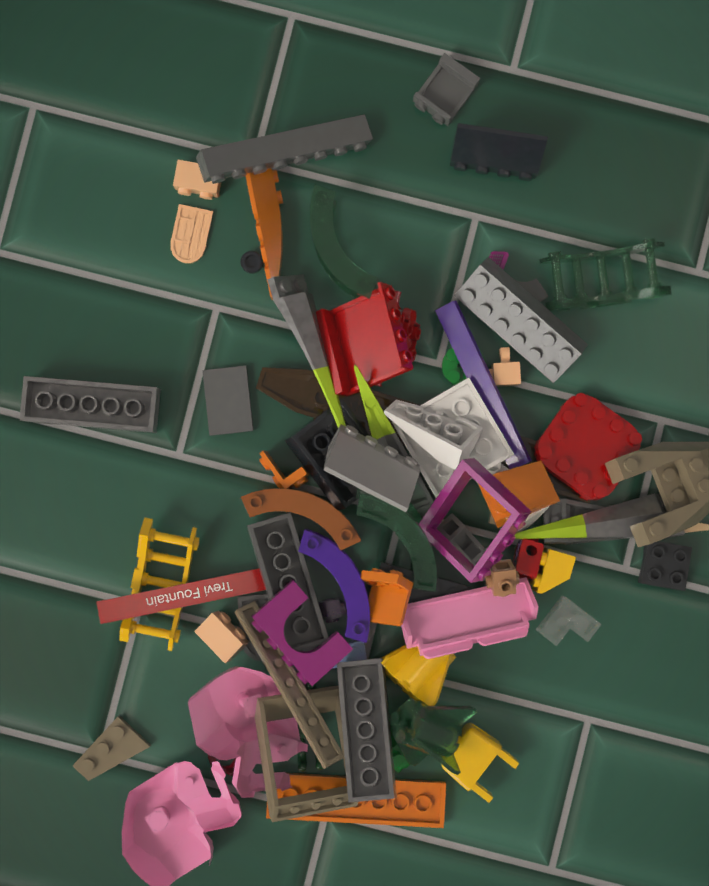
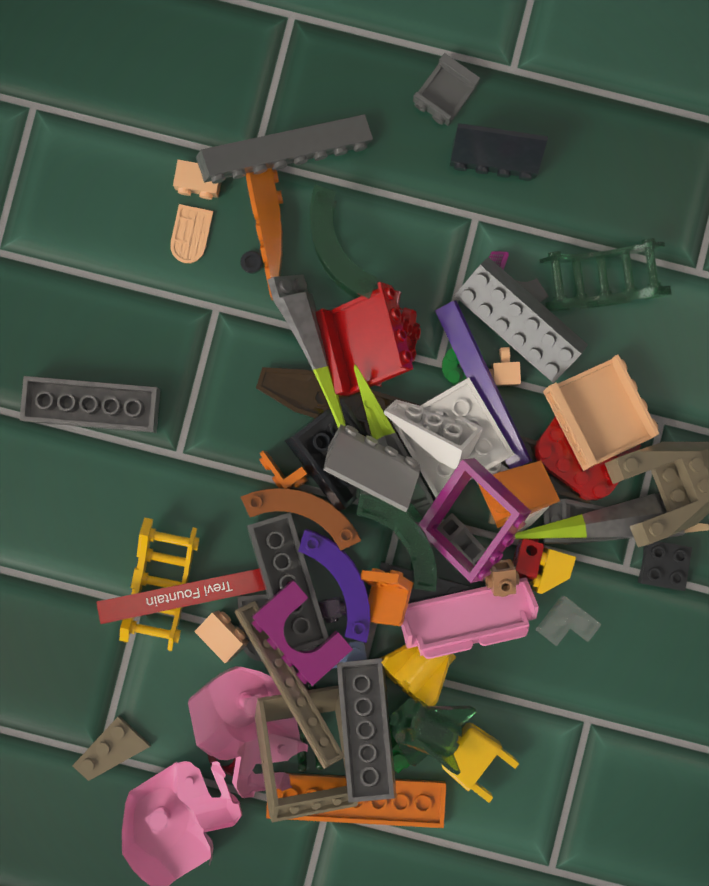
(228, 400): dark grey tile -> none
(601, 412): none -> light nougat panel

